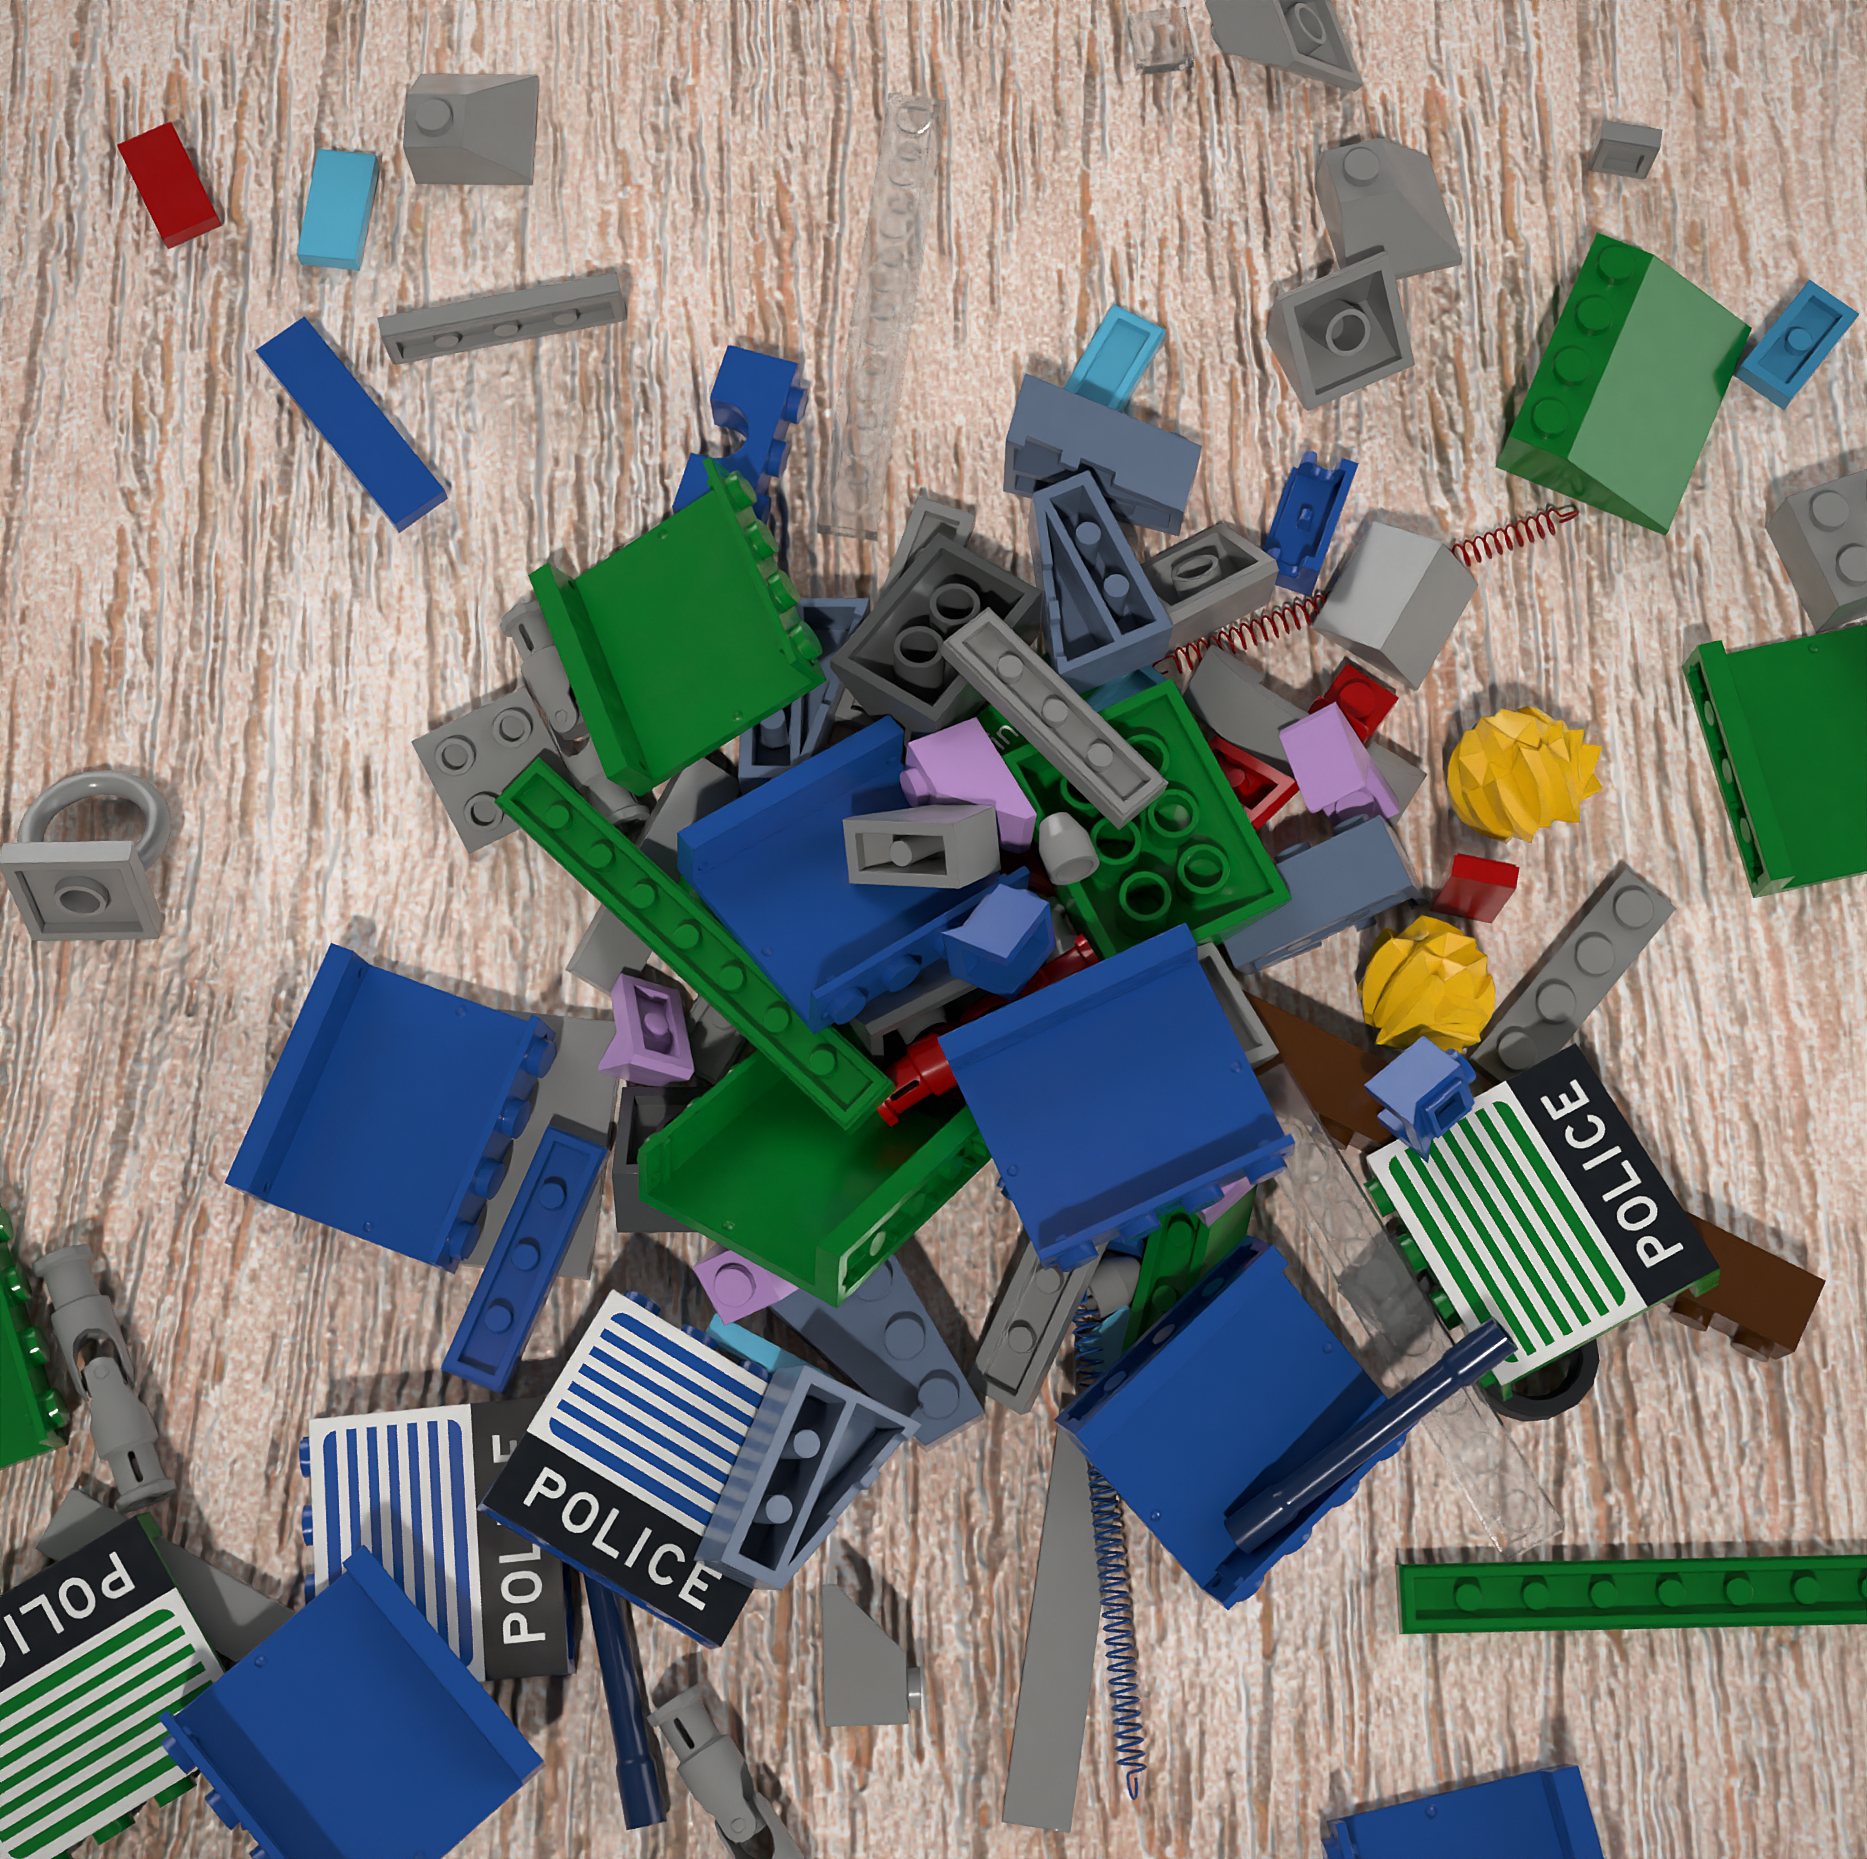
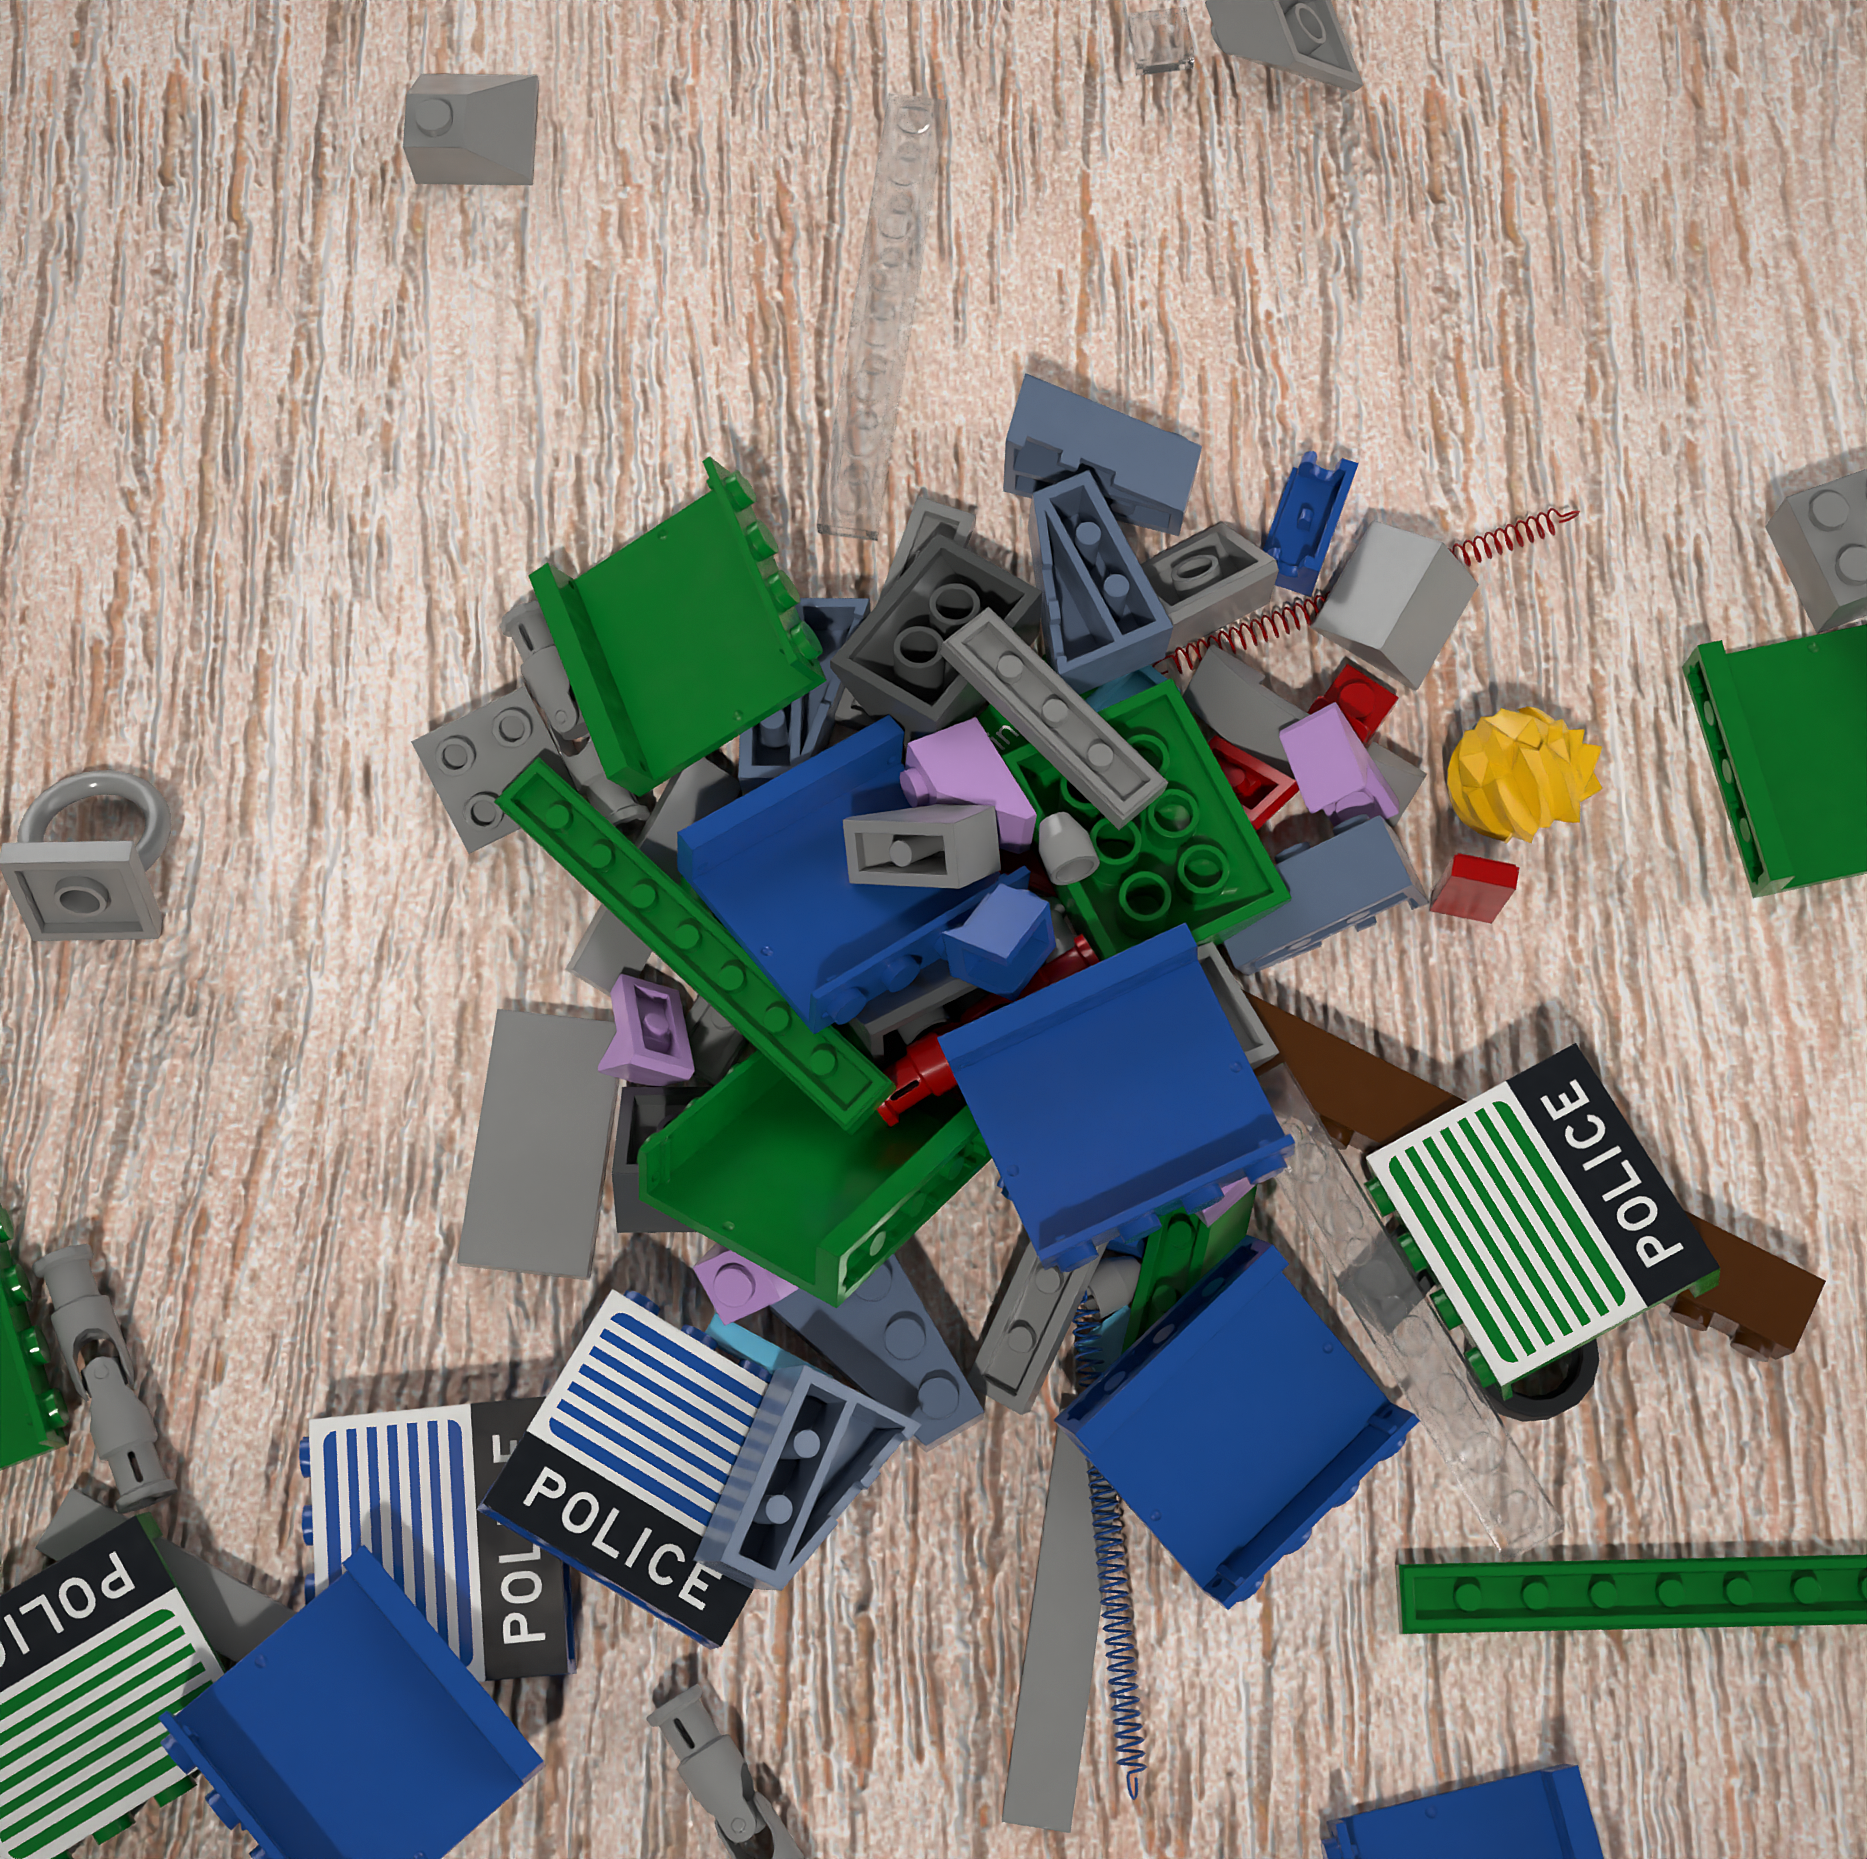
(169, 185): red tile -> none
(338, 209): medium azure tile -> none
(352, 424): blue tile -> none
(392, 1110): blue panel -> none
(502, 318): light grey tile -> none
(525, 1260): blue tile -> none
(635, 1764): dark blue piece -> none
(759, 400): blue arch -> none
(863, 1668): light grey slope -> none
(1116, 359): medium azure tile -> none
(1341, 332): light grey slope -> none
(1386, 201): light grey slope -> none
(1423, 1094): window -> none
(1427, 985): yellow hair -> none
(1457, 1368): dark blue piece -> none
(1573, 980): light grey plate -> none
(1624, 149): light grey tile -> none
(1626, 387): green slope -> none
(1796, 344): dark azure plate -> none

